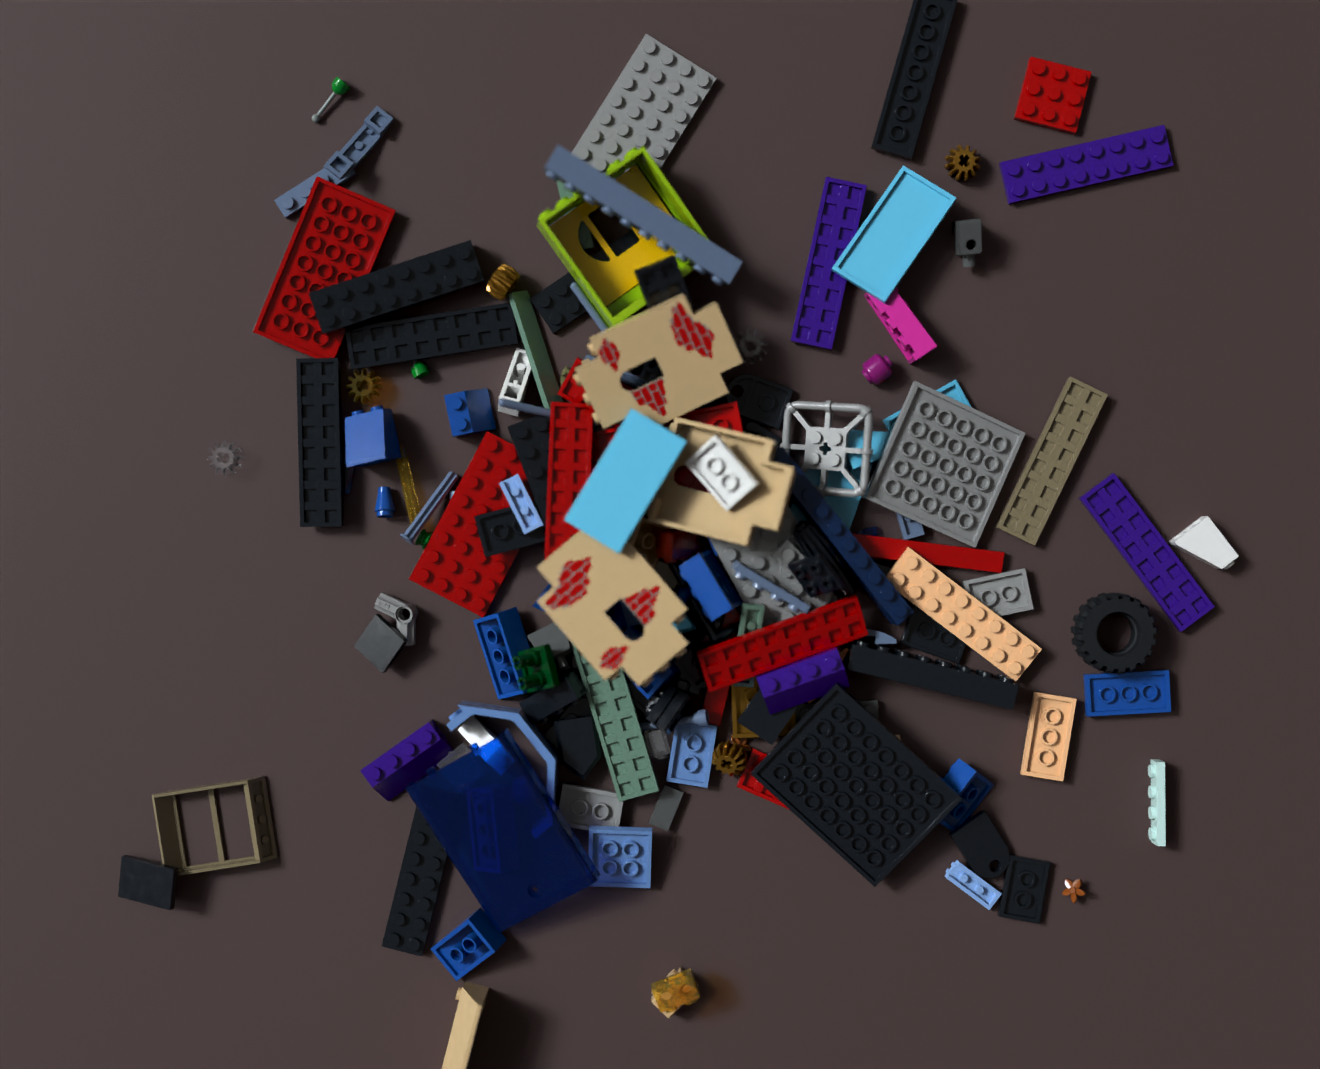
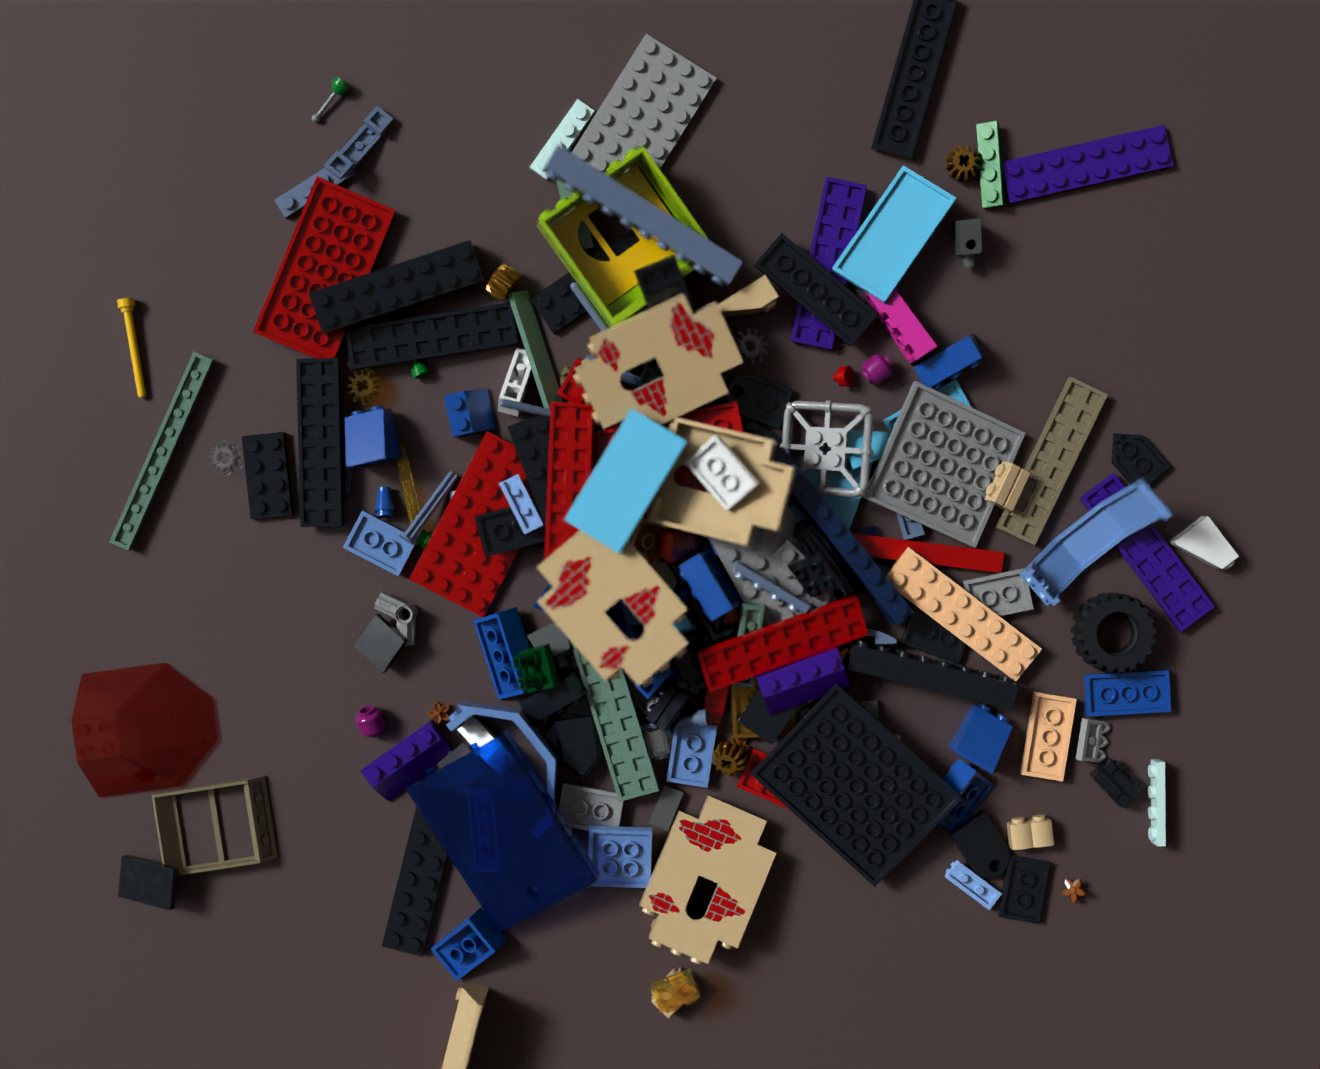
(127, 307): none -> yellow piece
(140, 728): none -> clear red windscreen
(161, 451): none -> sand green plate
(267, 475): none -> black plate
(370, 721): none -> magenta head
(379, 543): none -> medium blue plate
(439, 713): none -> dark orange plant
(564, 135): none -> light aqua plate
(721, 849): none -> tan panel
(750, 300): none -> tan slope
(815, 290): none -> black plate
(844, 376): none -> red tile
(950, 362): none -> blue wedge
(981, 737): none -> blue slope
(990, 165): none -> plate
(1007, 486): none -> tan brick
(1030, 833): none -> tan brick
(1052, 95): red plate -> none
(1091, 538): none -> medium blue panel
(1091, 740): none -> light grey plate
(1115, 782): none -> black brick
(1137, 458): none -> black tile

